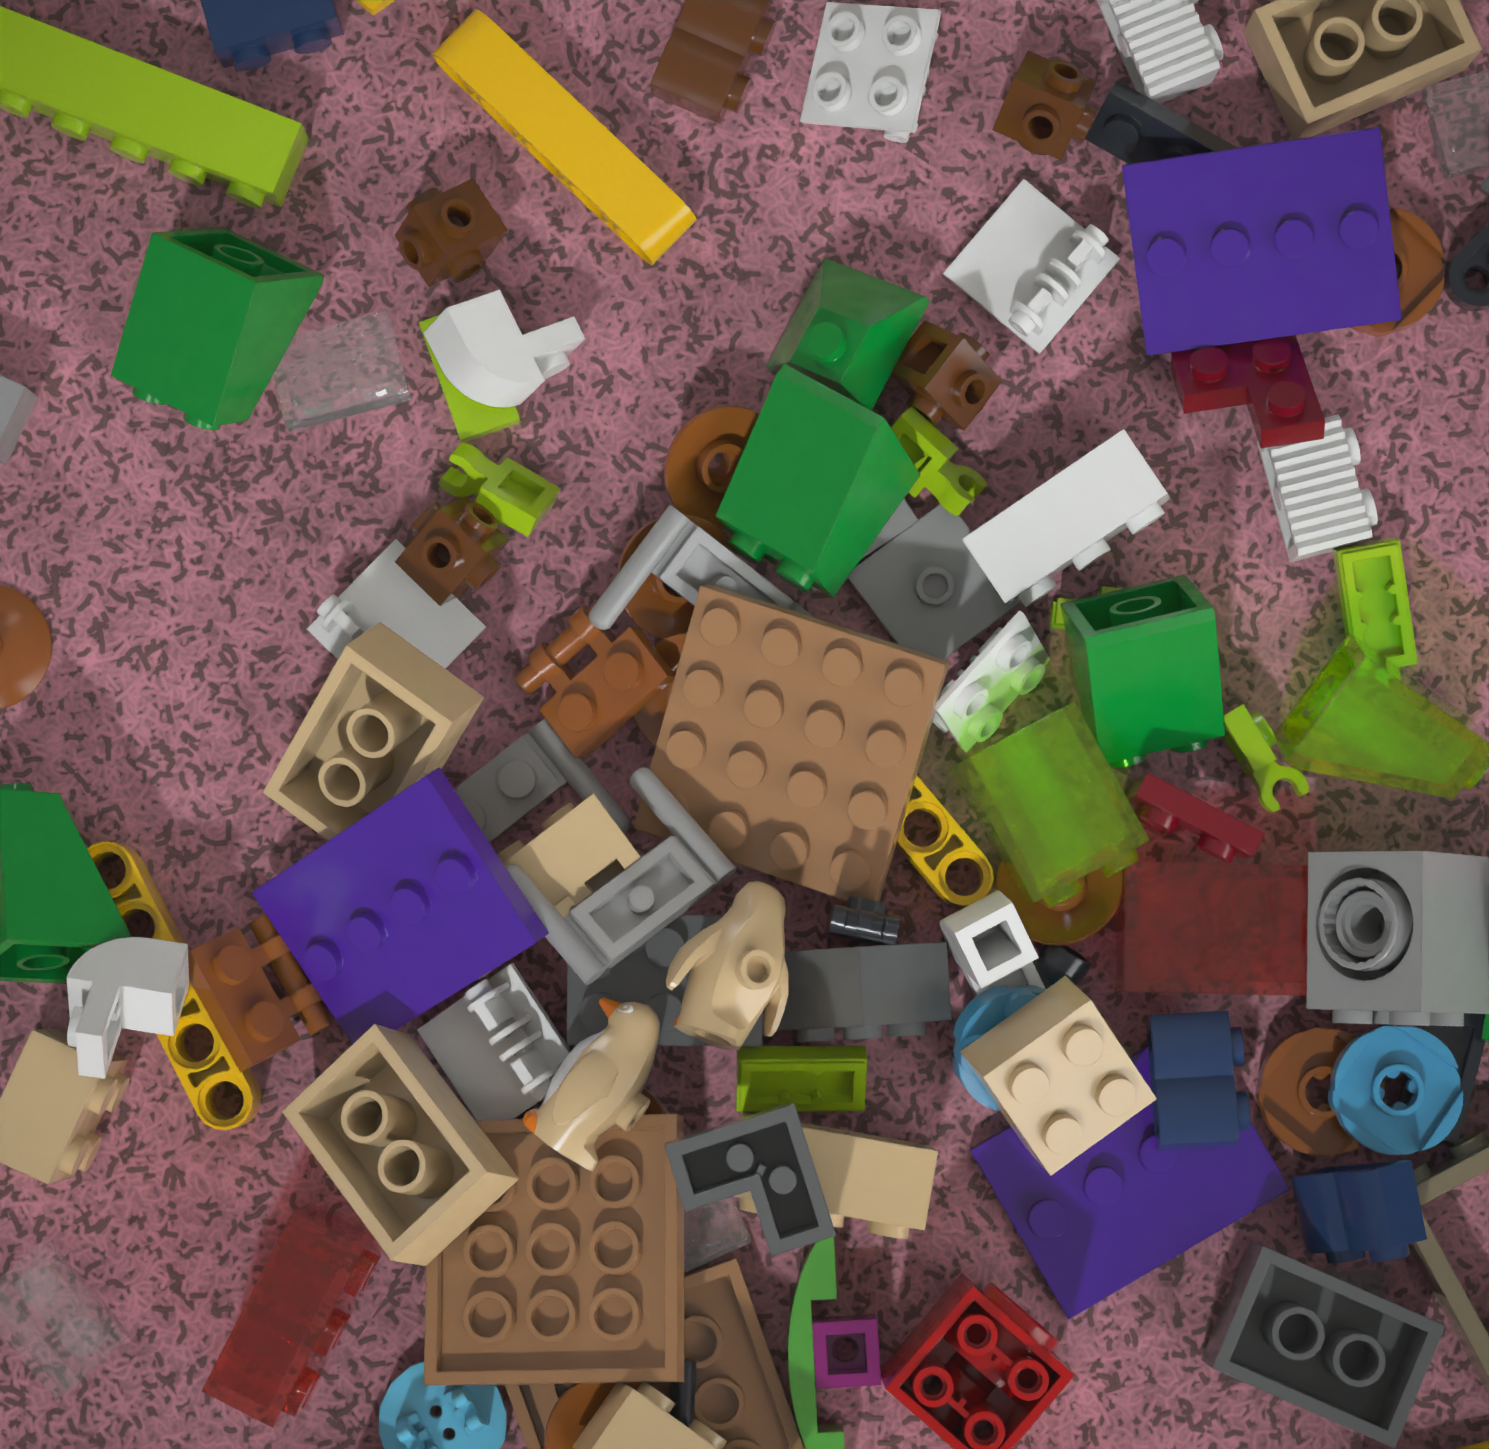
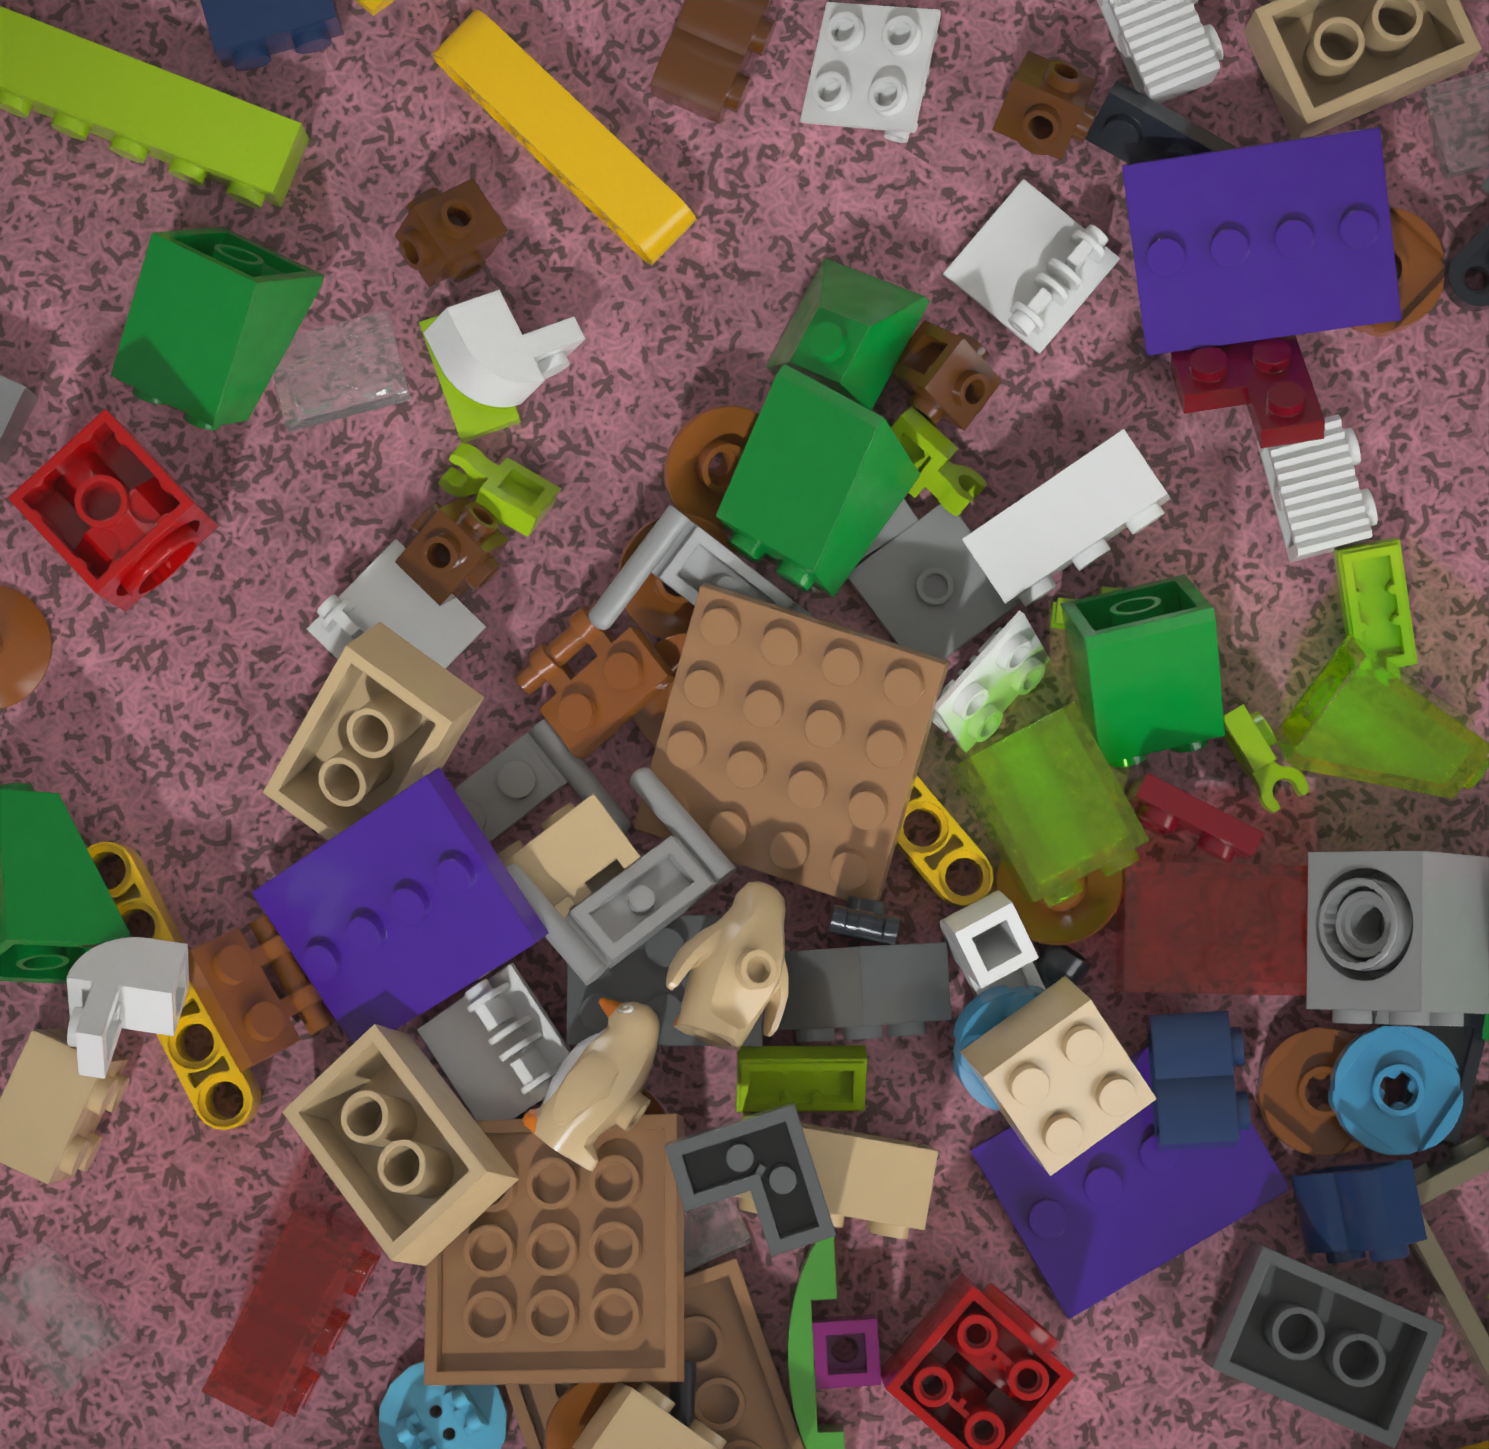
(113, 512): none -> red brick

